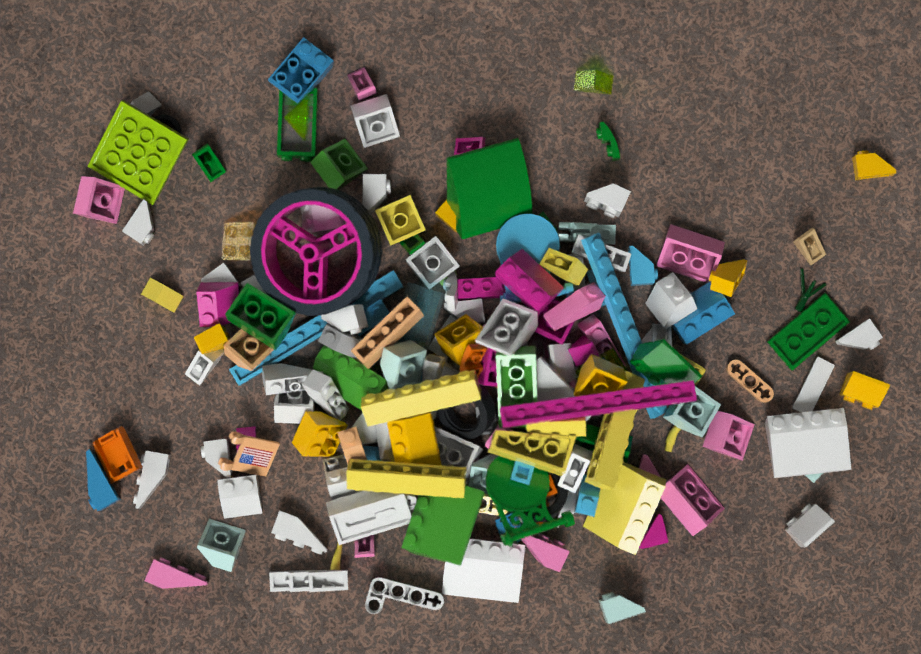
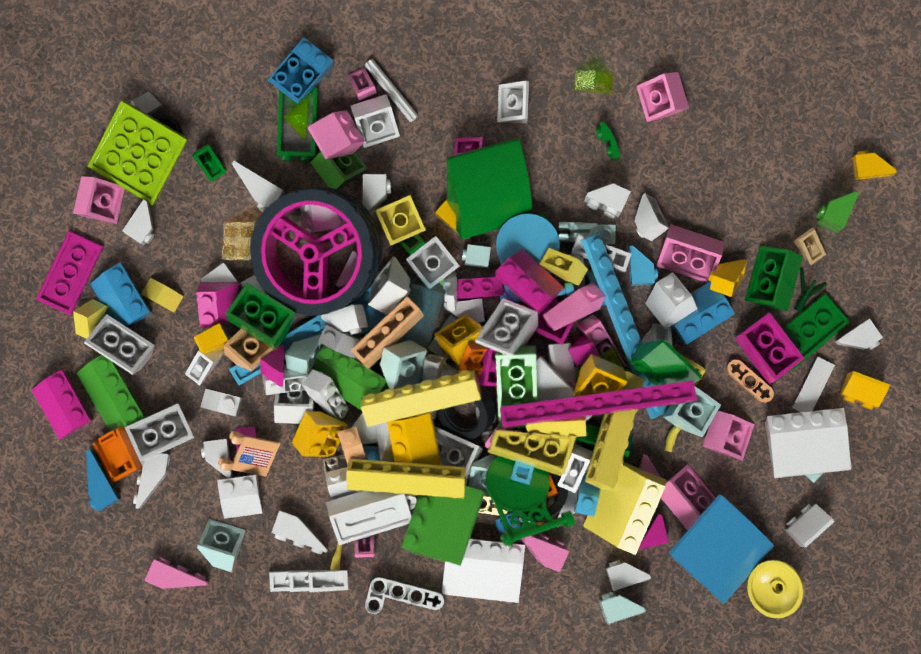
(61, 404): none -> dark pink slope
(69, 273): none -> dark pink tile
(88, 317): none -> light yellow slope
(110, 393): none -> bright green slope
(120, 344): none -> white slope
(121, 296): none -> dark azure slope
(159, 432): none -> white slope
(221, 402): none -> white slope
(260, 189): none -> white slope
(273, 366): none -> dark pink slope
(302, 354): none -> light aqua slope
(336, 135): none -> bright pink slope
(348, 270): none -> slope
(389, 287): none -> white slope
(391, 90): none -> white axle
(476, 256): none -> light aqua brick
(513, 102): none -> white slope
(624, 575): none -> white slope
(650, 219): none -> white slope
(662, 96): none -> bright pink slope
(721, 549): none -> dark azure slope
(767, 596): none -> light yellow dish
(769, 348): none -> dark pink slope
(774, 278): none -> green slope
(836, 212): none -> bright green slope

